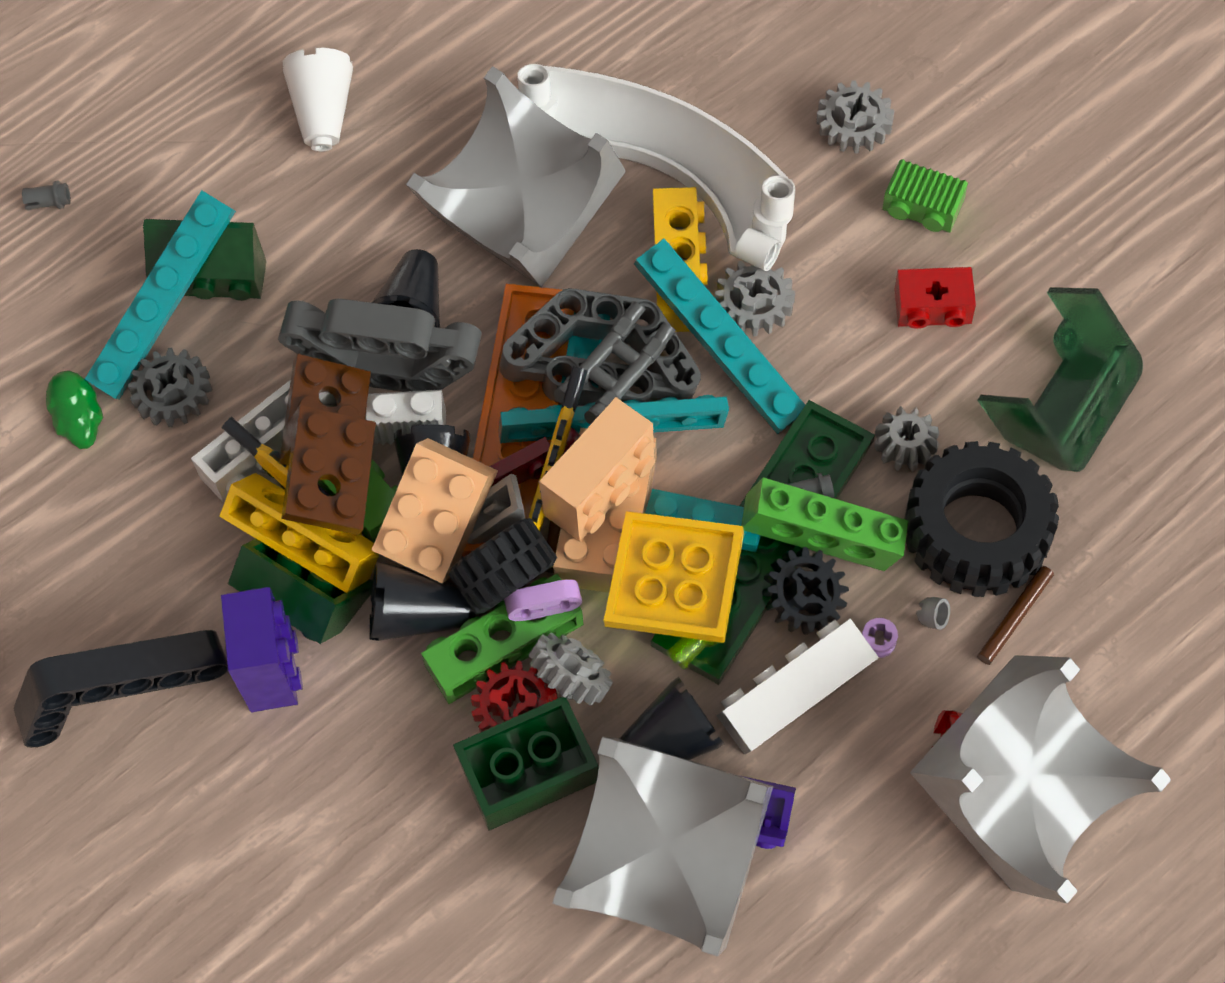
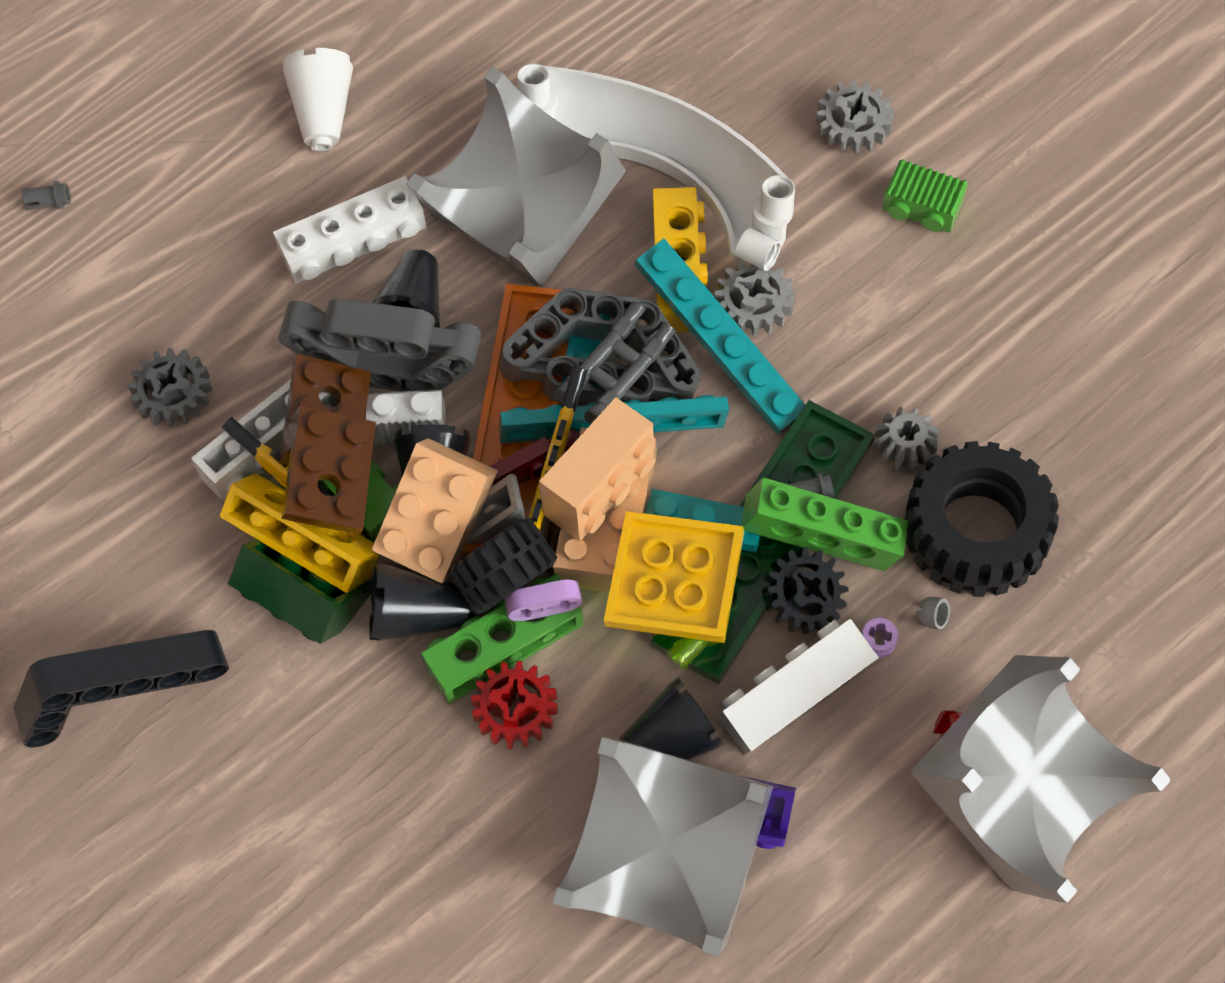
(73, 408): green arm -> none
(160, 294): teal plate -> none
(232, 268): dark green slope -> none
(261, 649): dark purple brick -> none
(350, 230): none -> white brick
(527, 762): dark green slope -> none
(570, 668): light grey gear -> none
(935, 297): red brick -> none
(1015, 615): reddish brown bar -> none
(1085, 391): clear green windscreen -> none

